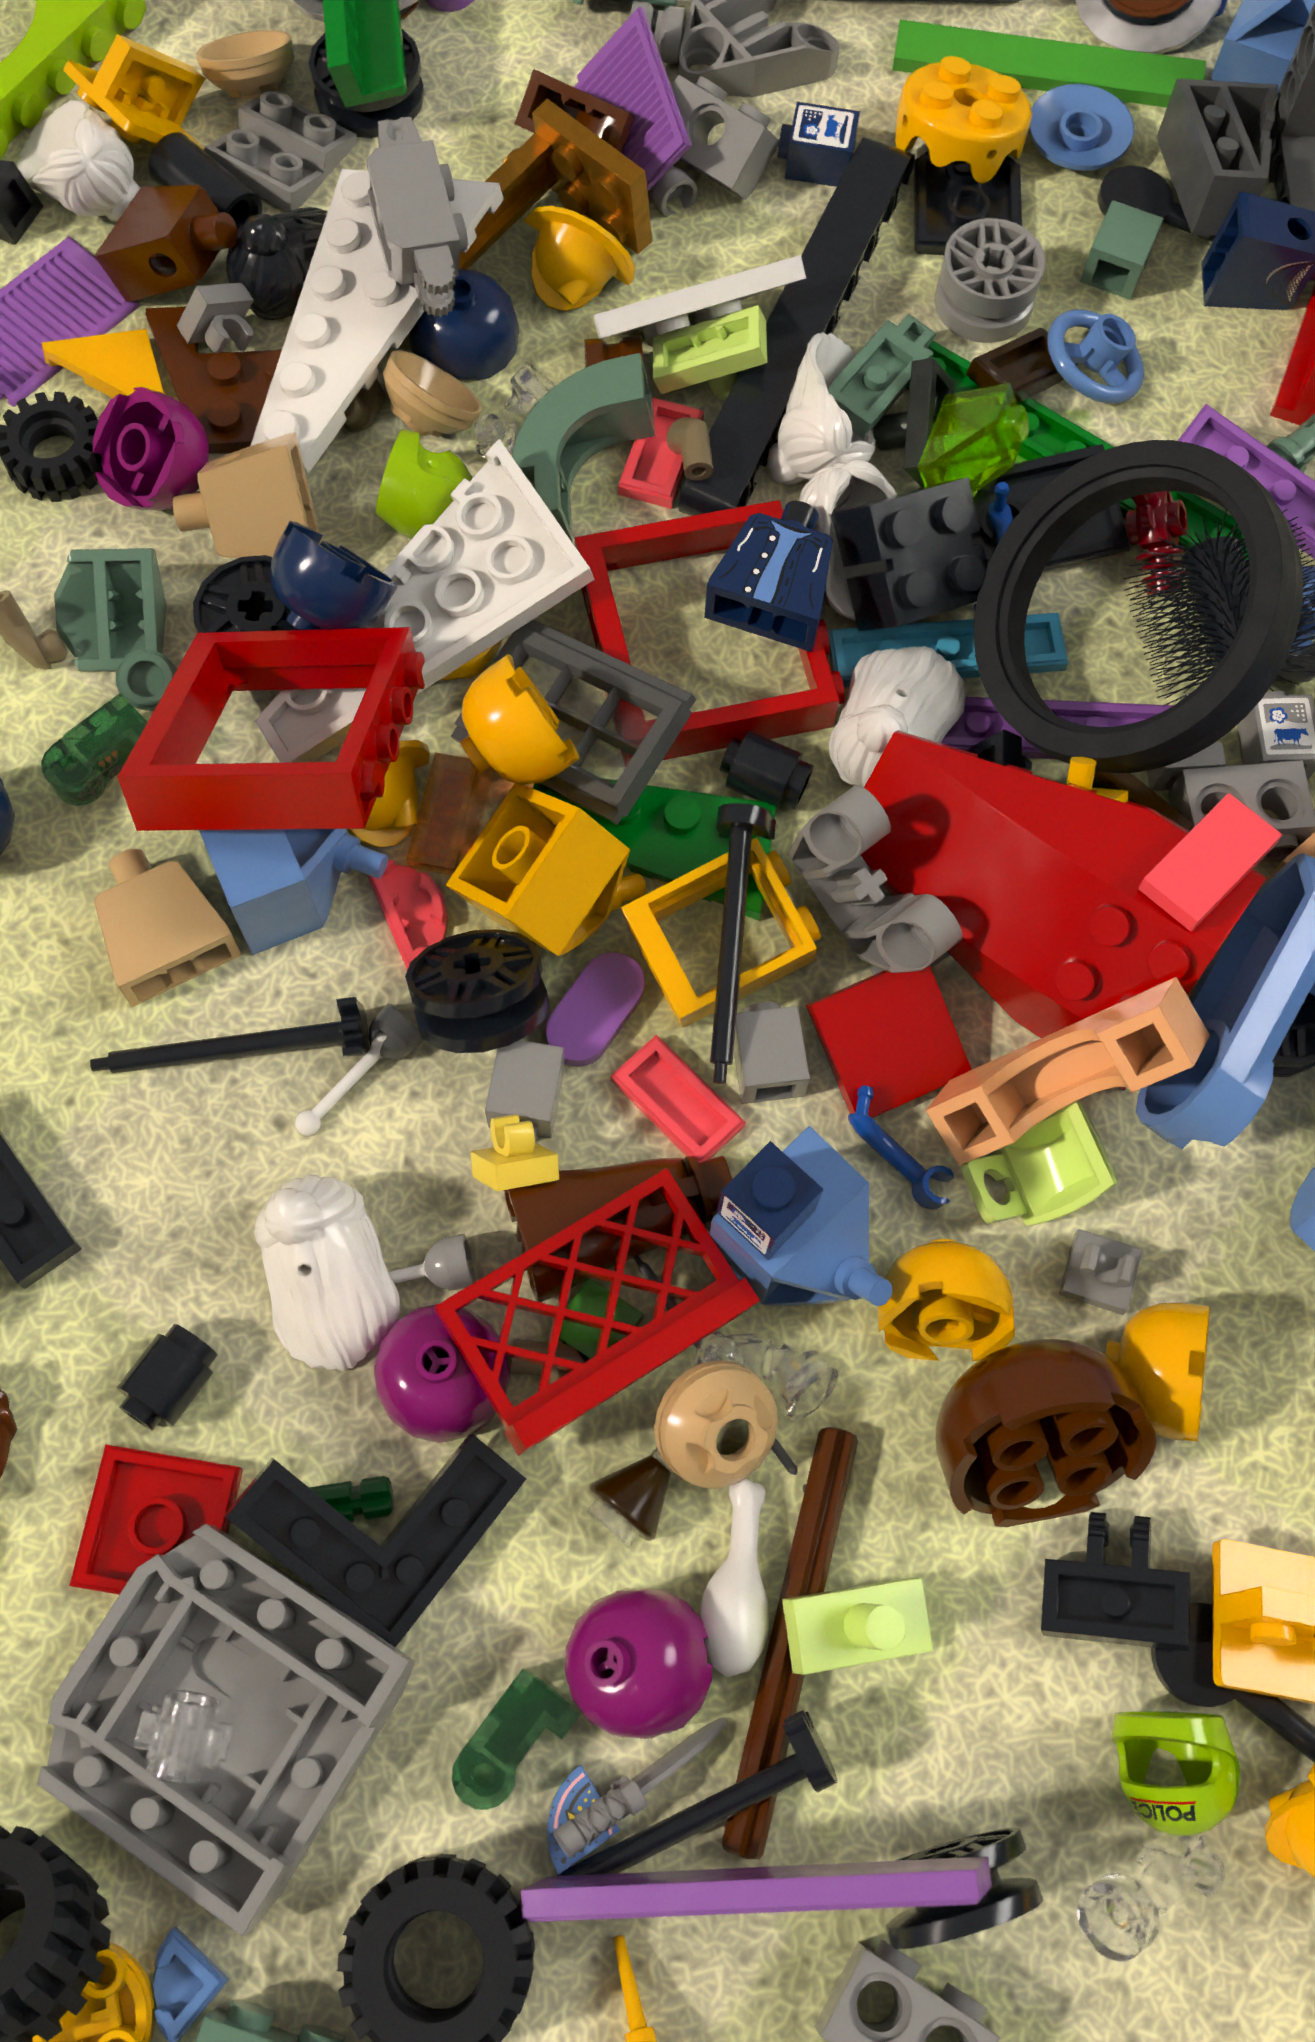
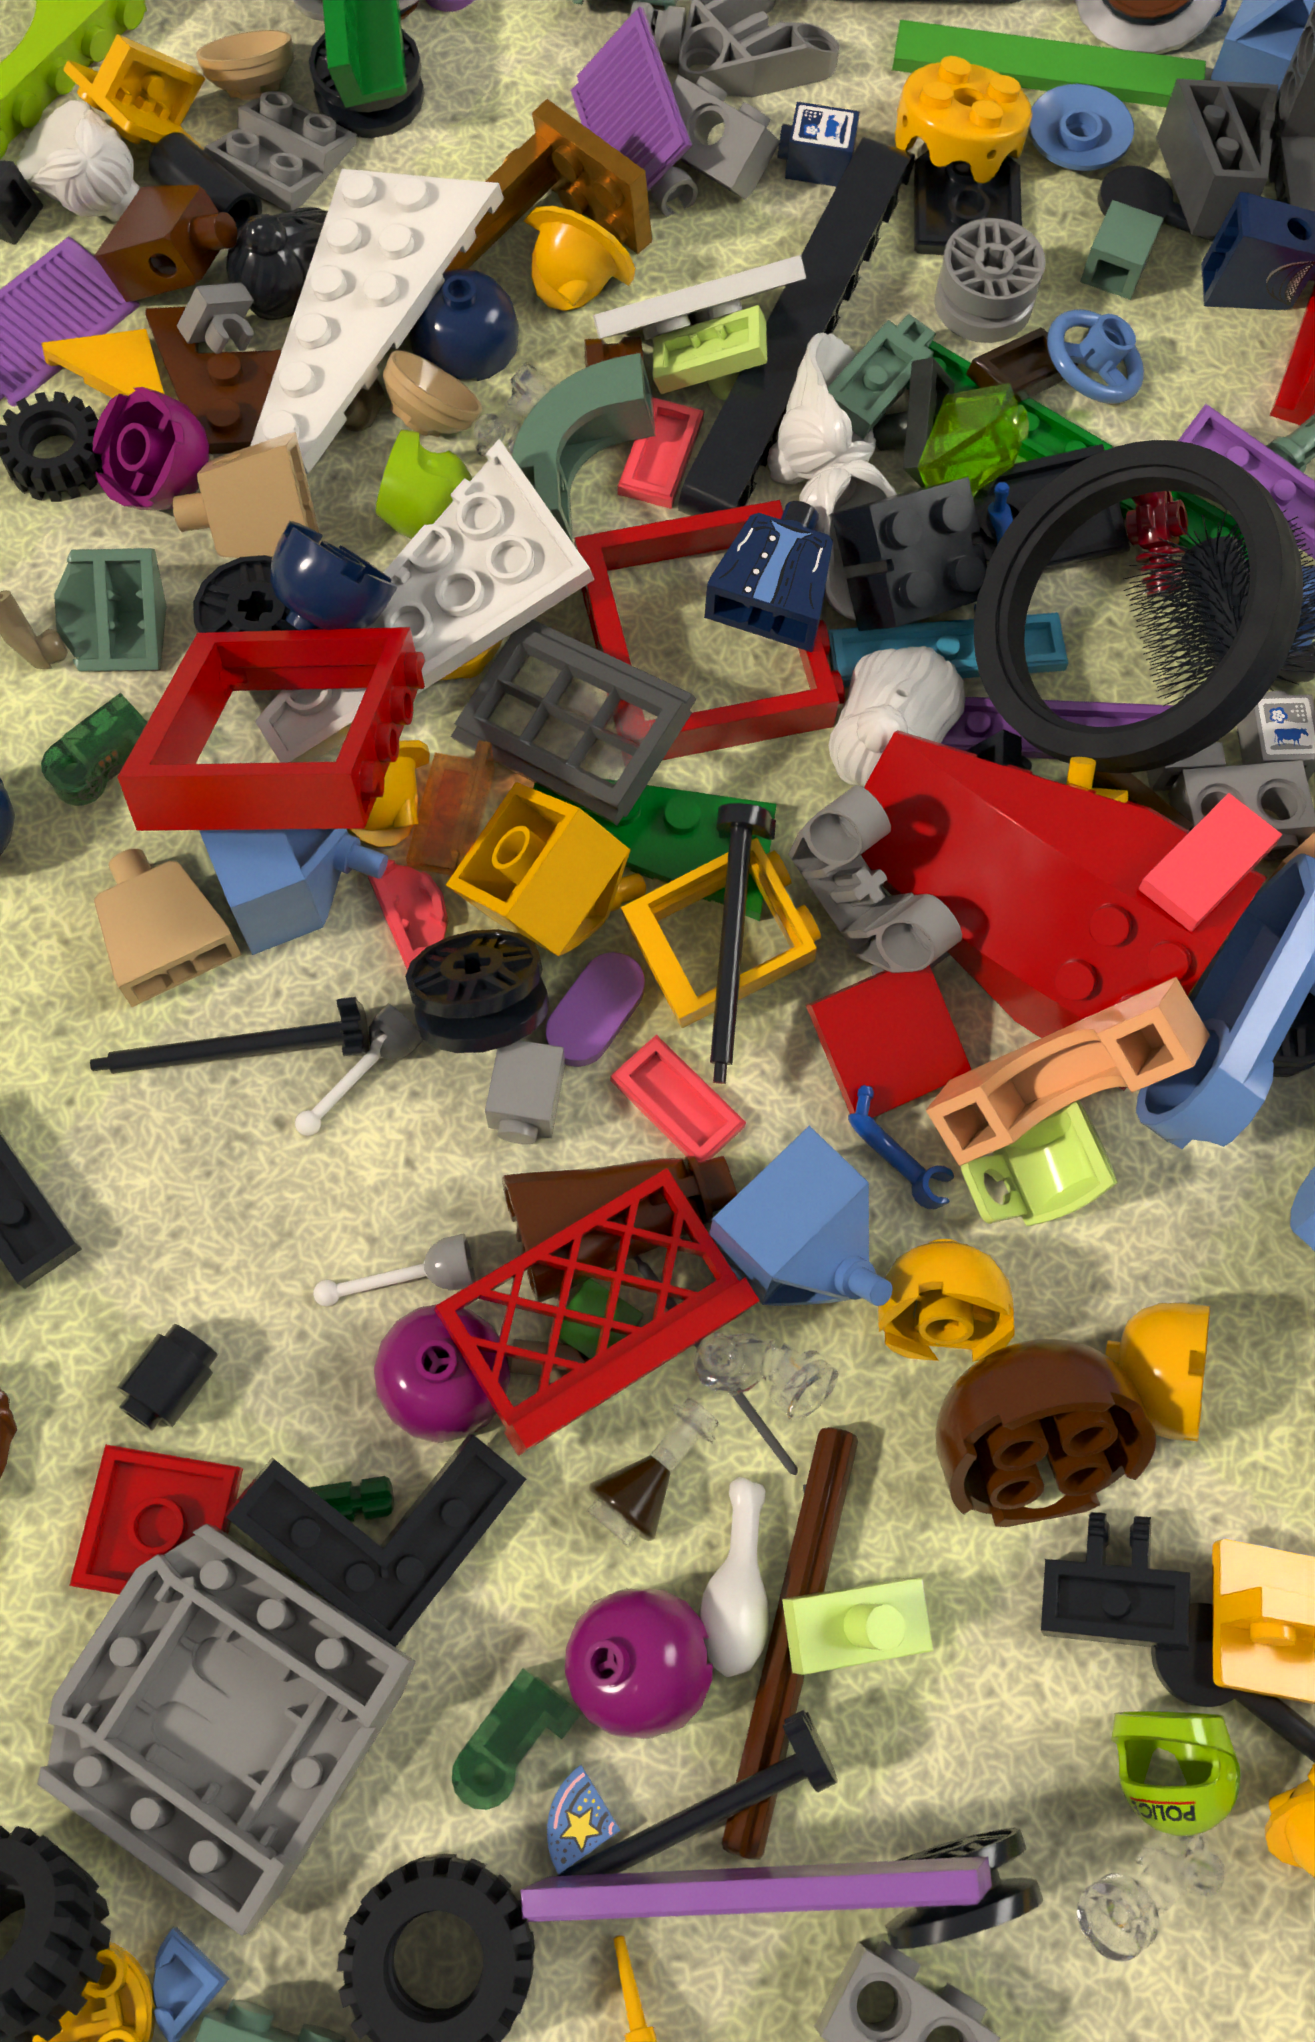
(144, 678): sand green tile -> none
(183, 1736): clear gear -> none
(325, 1273): white hair -> none
(414, 214): light grey hinge -> none
(513, 727): yellow cylinder -> none
(514, 1158): light yellow tile -> none
(600, 117): reddish brown arch -> none
(628, 1795): light grey piece -> none
(691, 440): dark tan arm -> none
(697, 1410): tan piece -> none
(766, 770): black brick -> none
(769, 1200): dark blue brick -> none
(770, 1053): light grey brick -> none
(1100, 1272): light grey tile -> none

